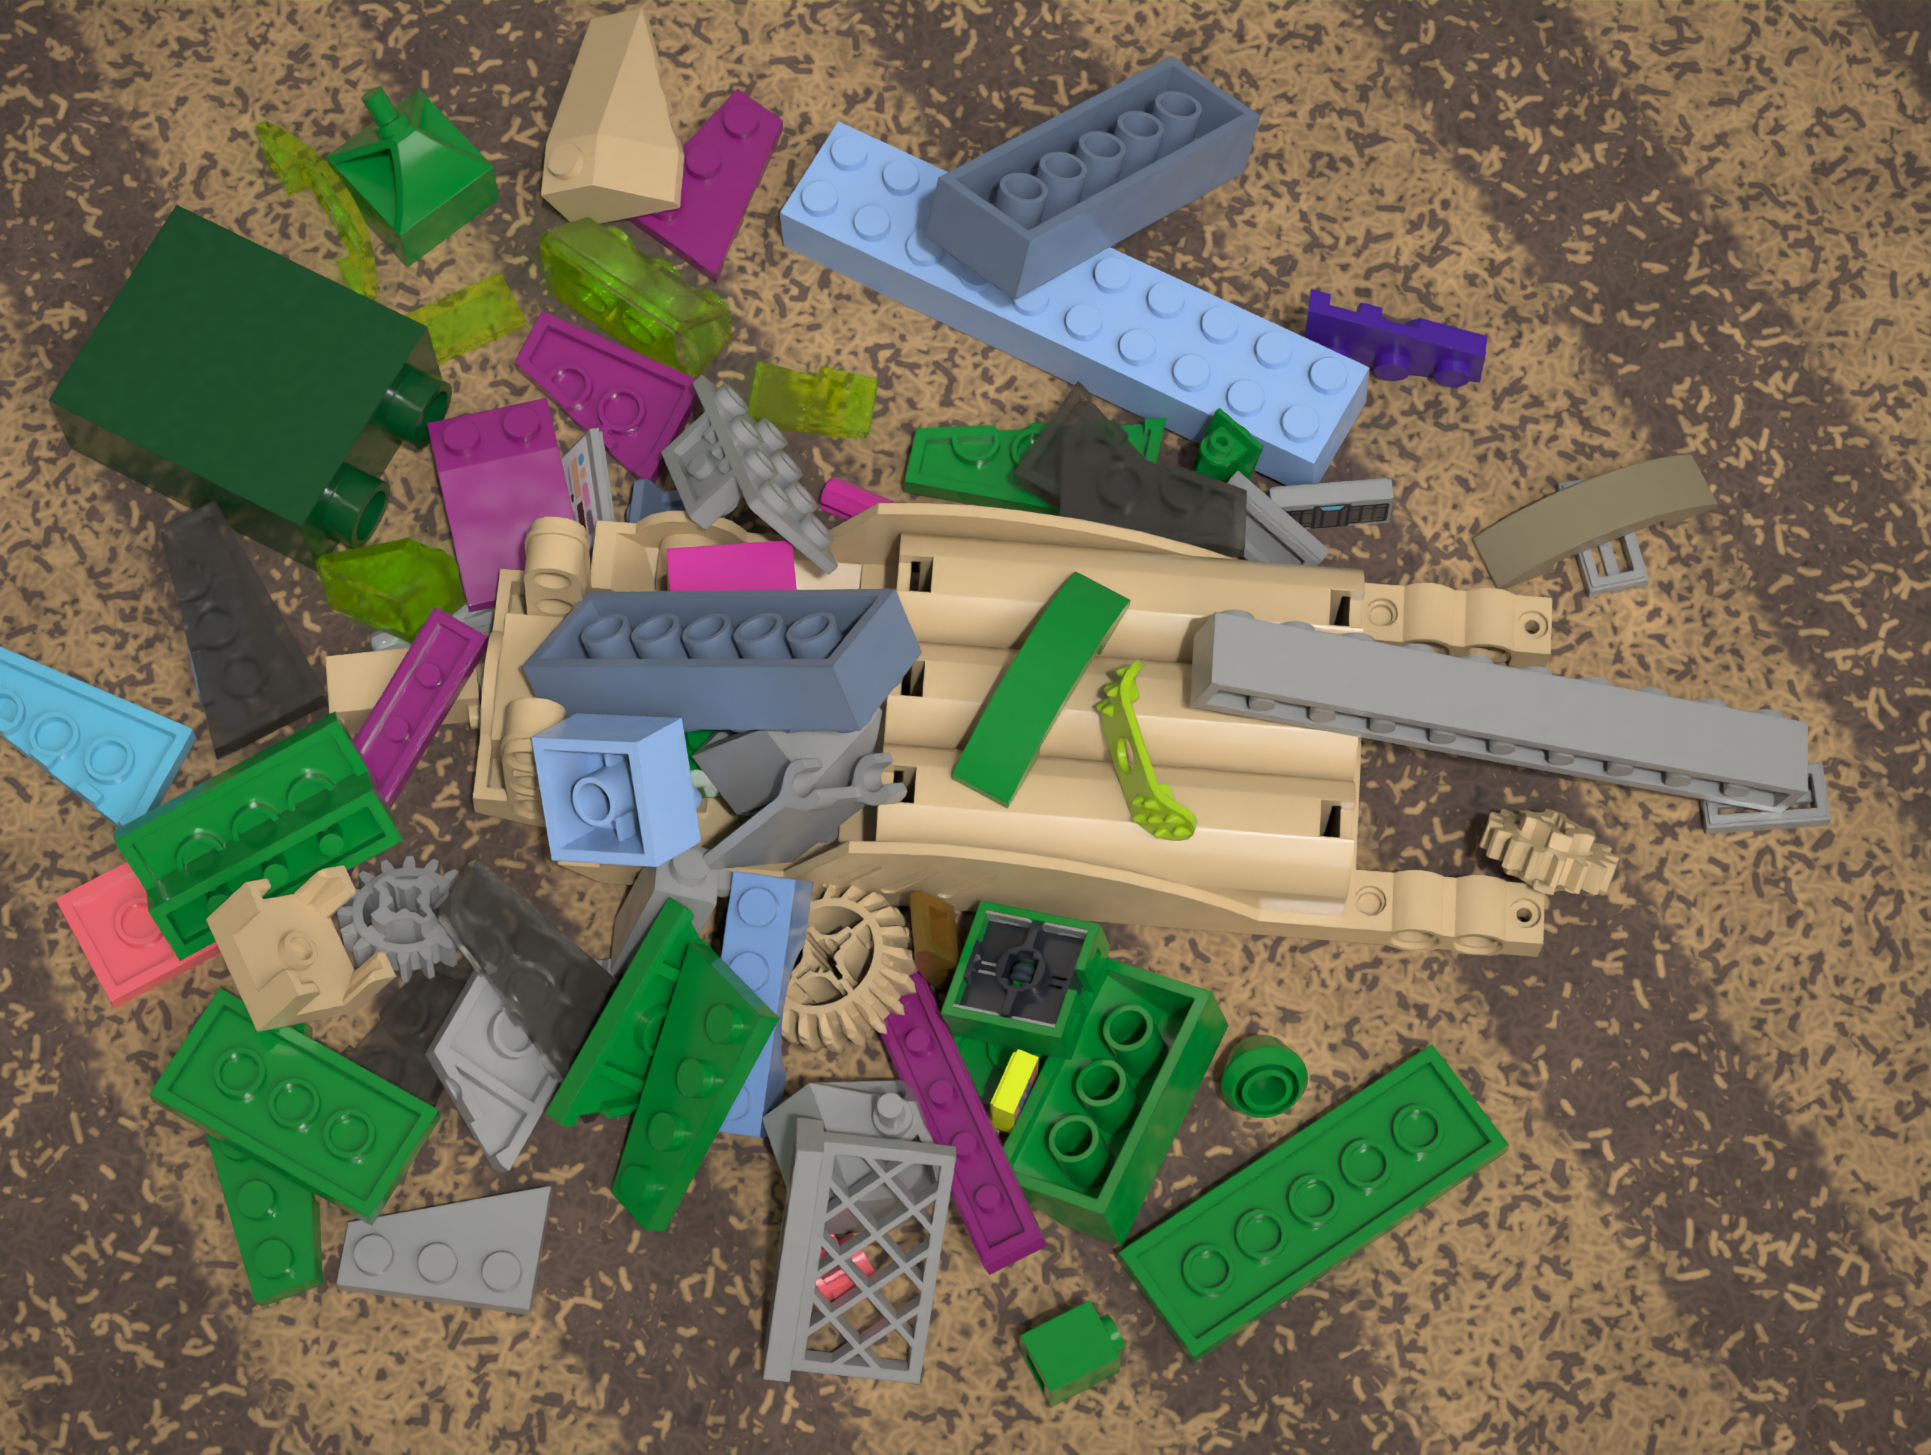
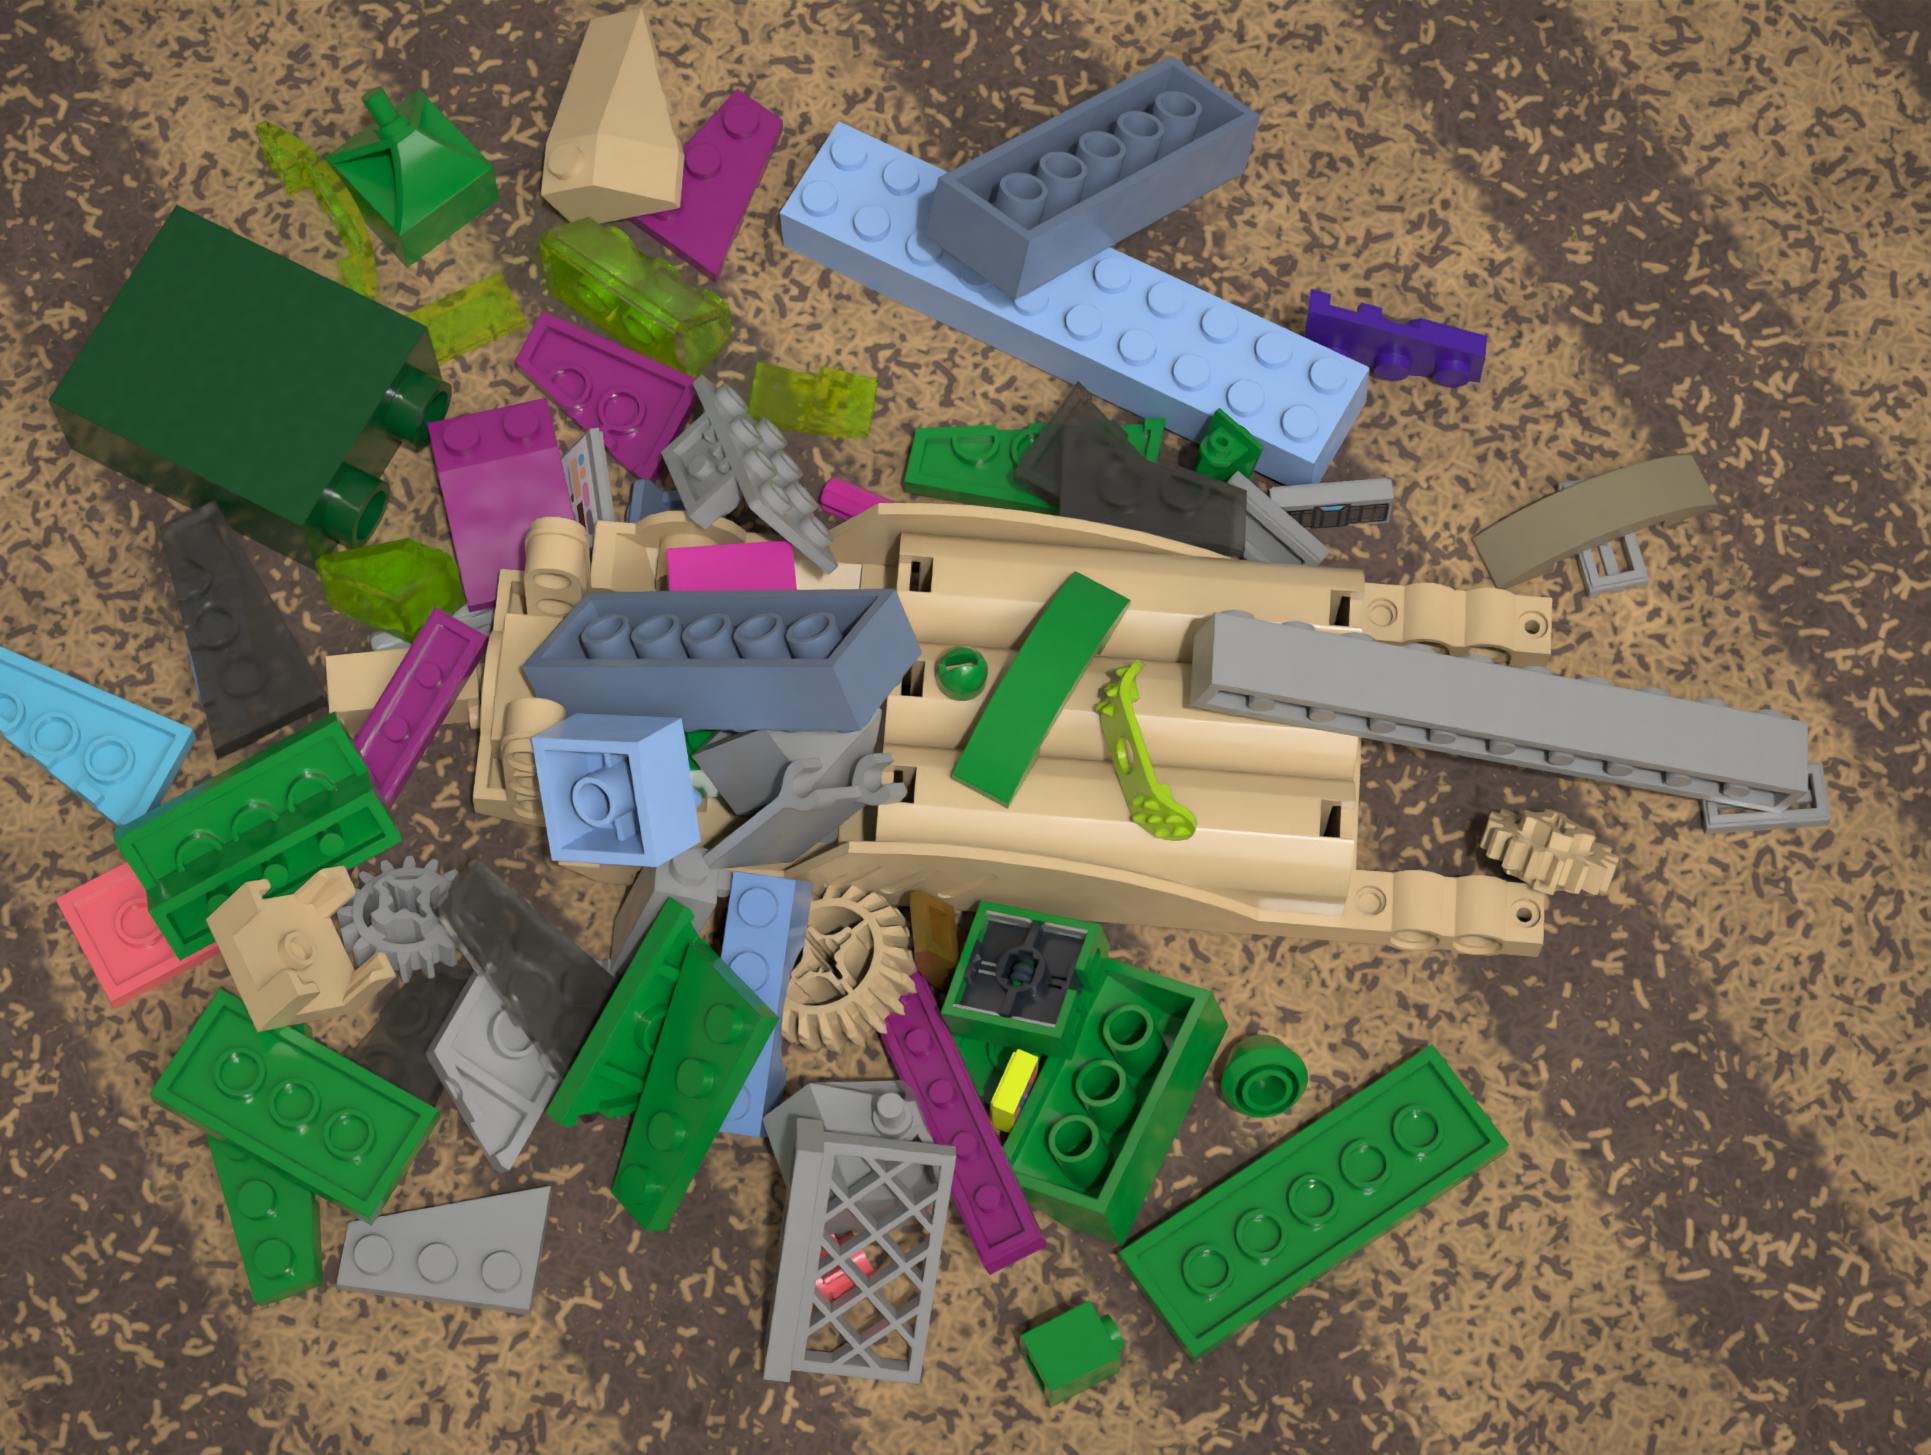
(964, 681): none -> green hinge

